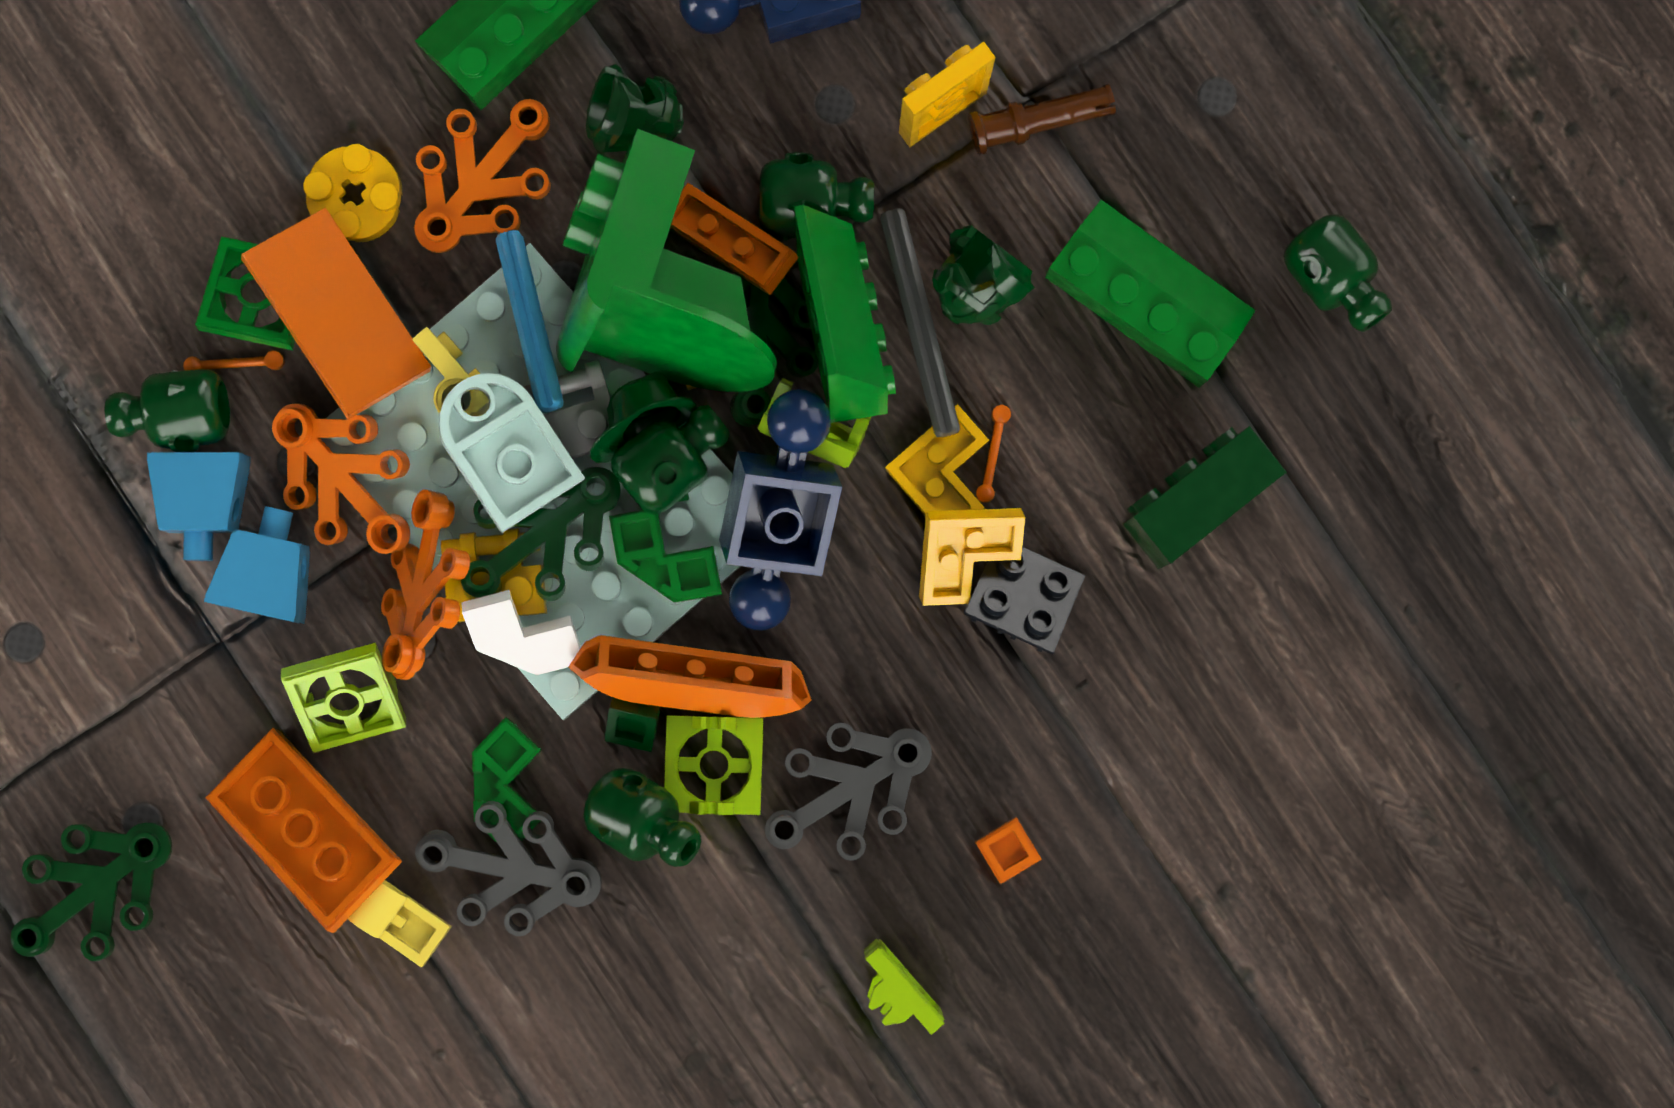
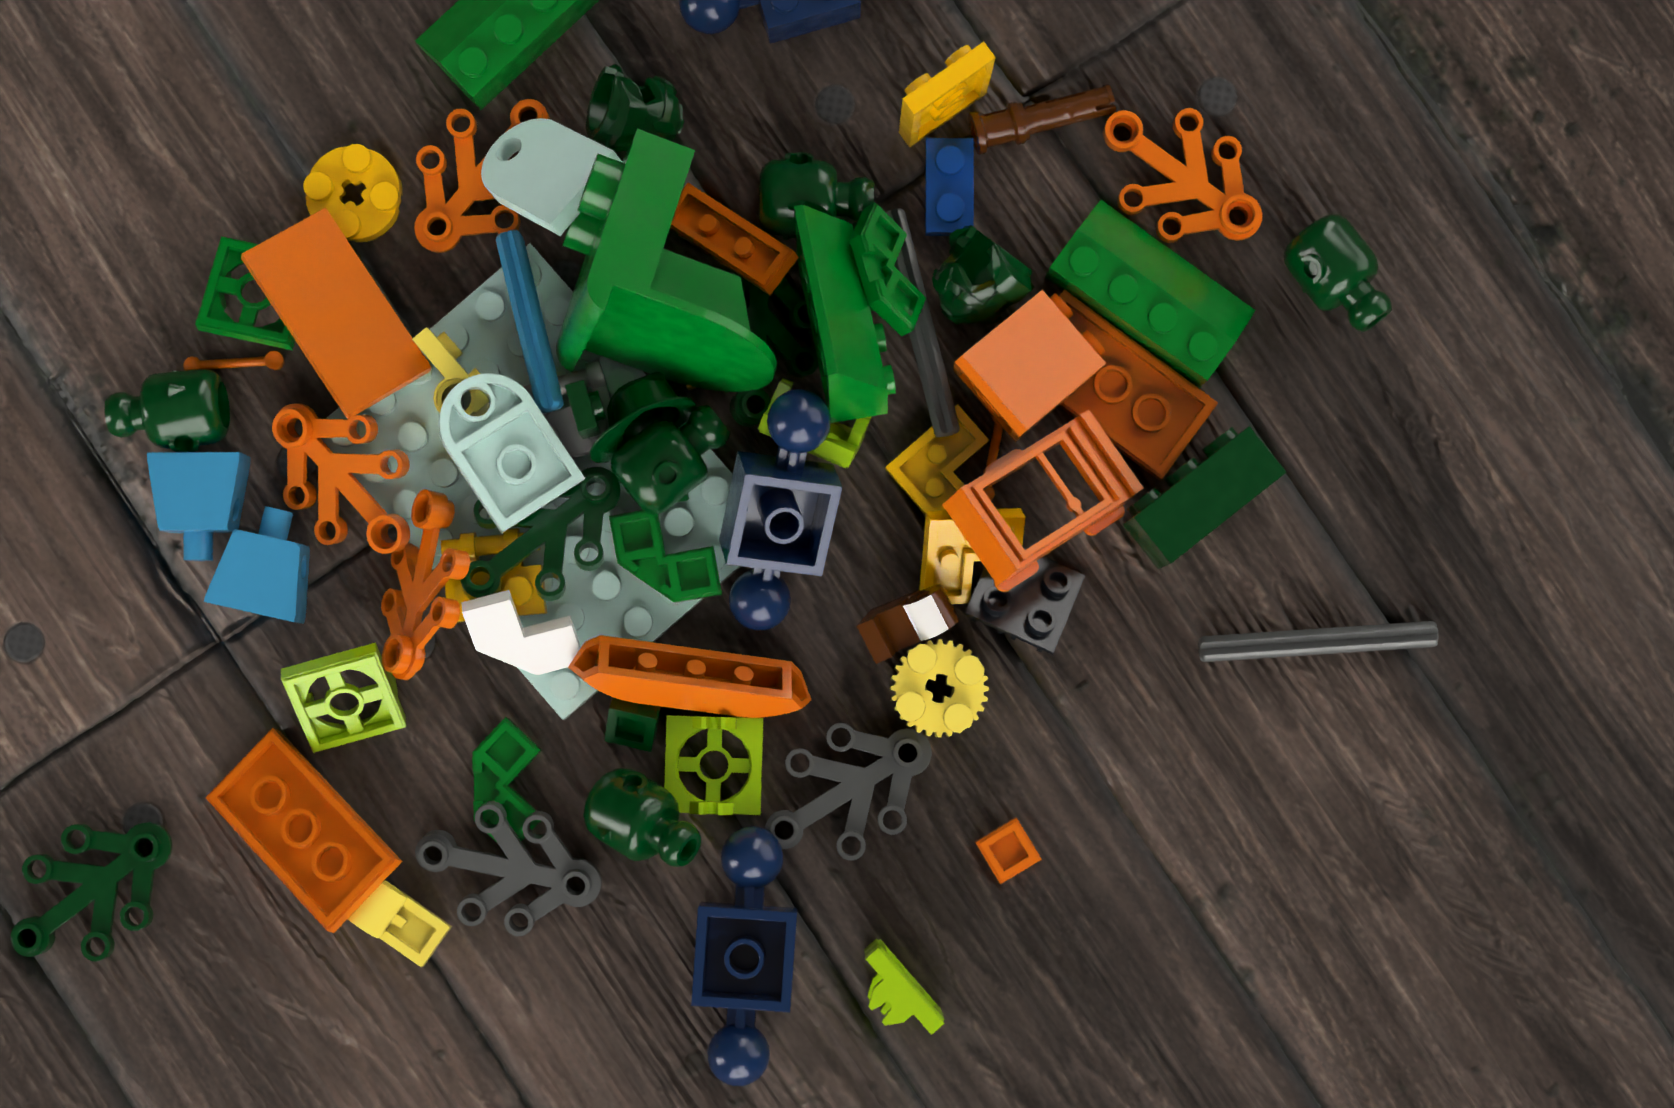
(545, 175): none -> light aqua tile
(586, 408): none -> dark green plate
(744, 956): none -> dark blue brick
(888, 292): none -> green tile
(907, 621): none -> reddish brown leg
(948, 185): none -> blue plate
(962, 673): none -> light yellow brick
(1030, 364): none -> orange slope
(1098, 465): none -> orange piece
(1136, 396): none -> orange tile
(1188, 181): none -> orange plant
(1318, 641): none -> dark grey axle

